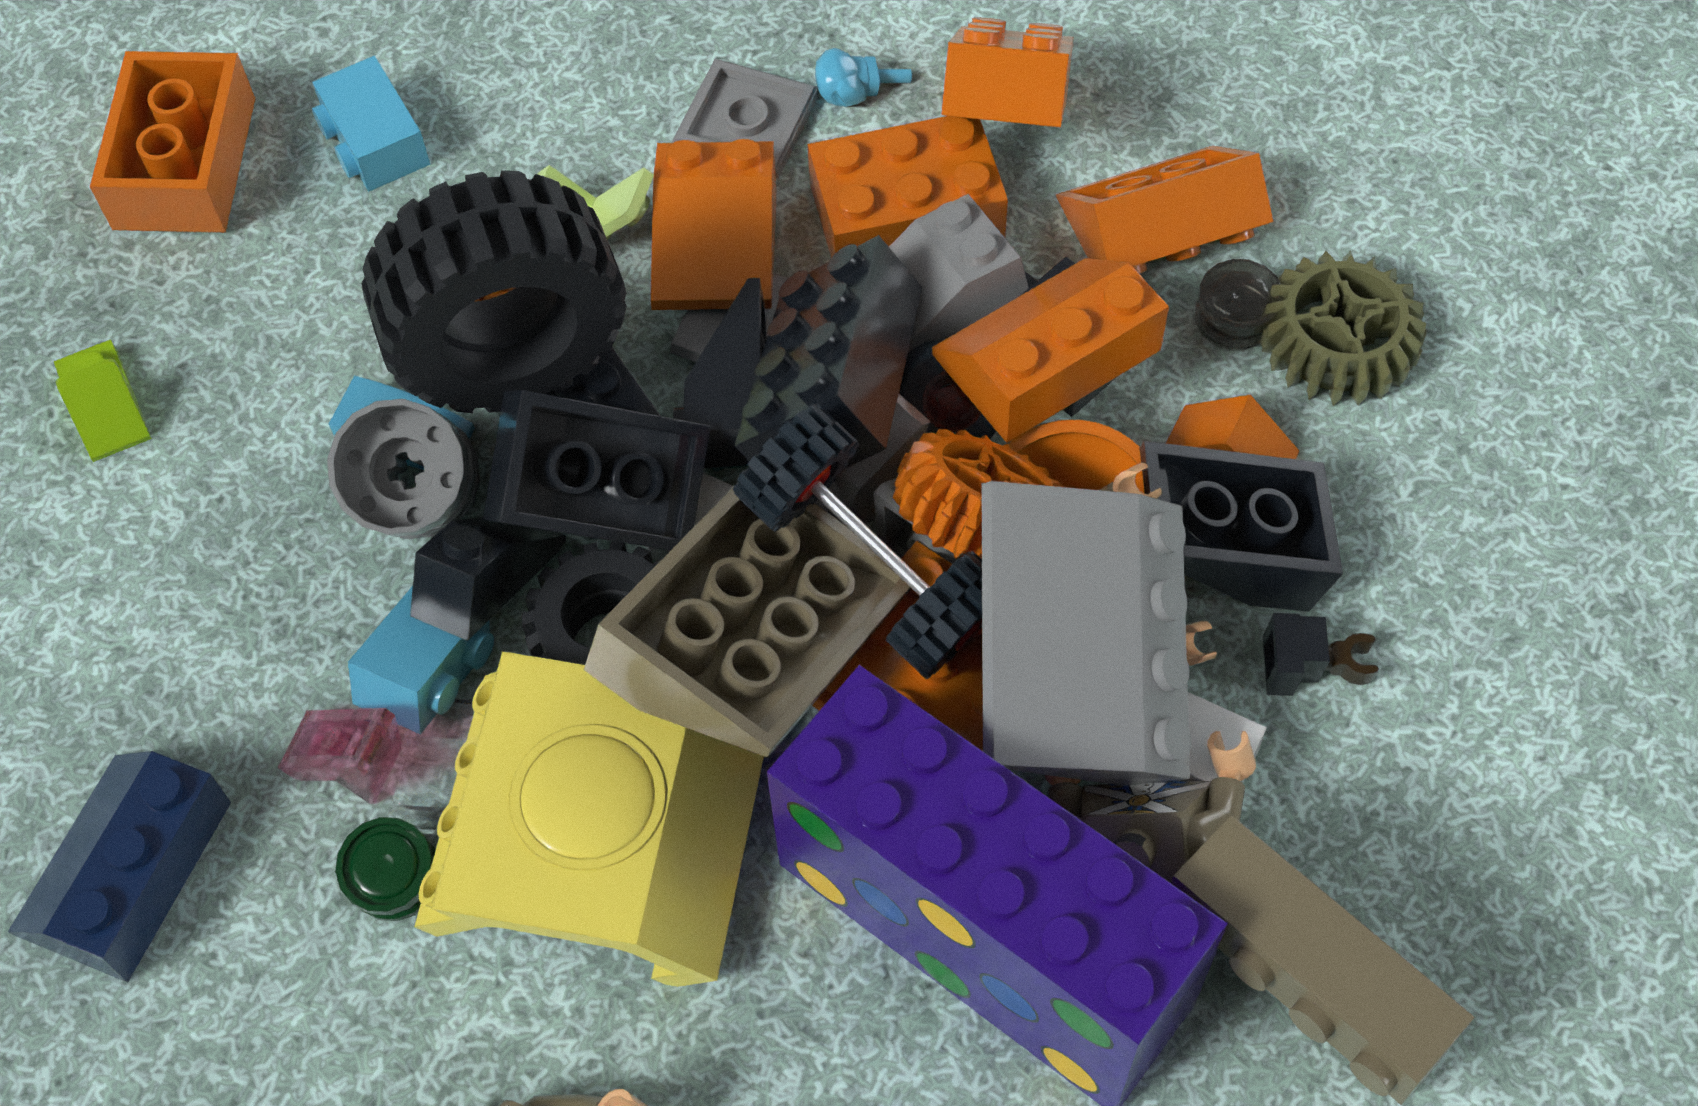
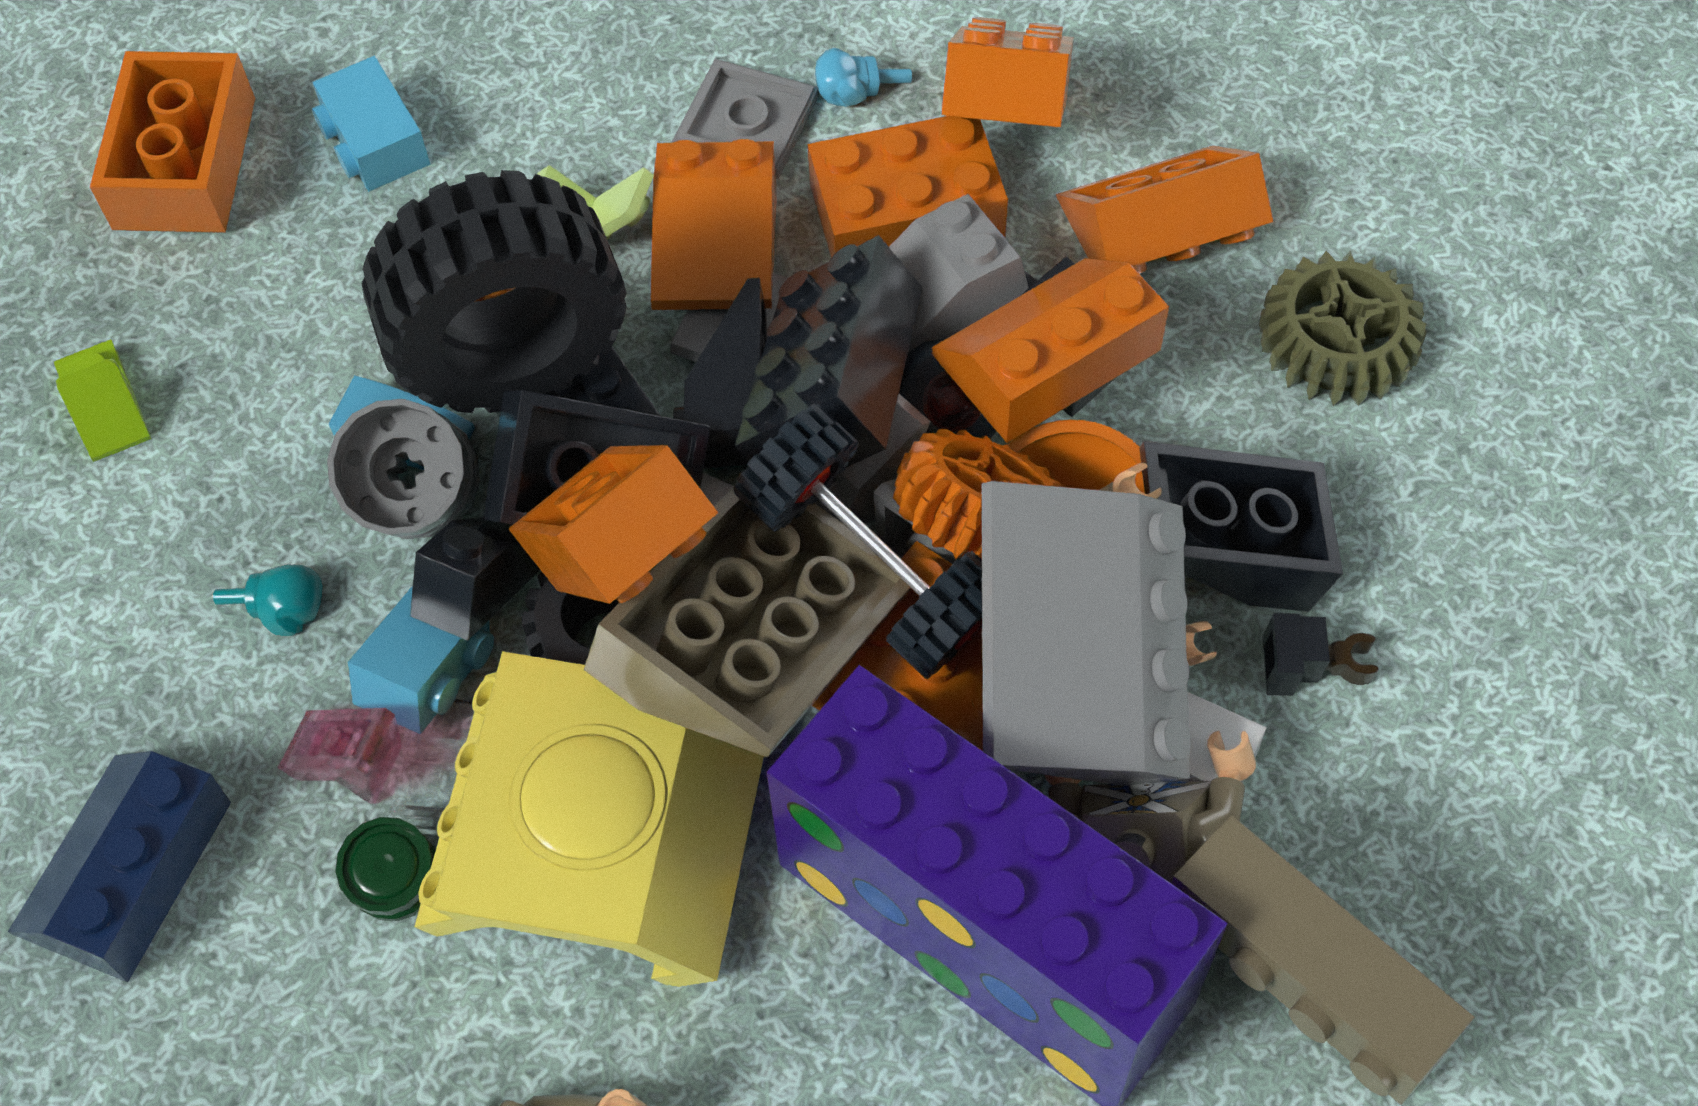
(279, 597): none -> teal piece
(615, 523): none -> orange brick
(1232, 426): orange slope -> none
(1234, 304): clear smoke wheel -> none

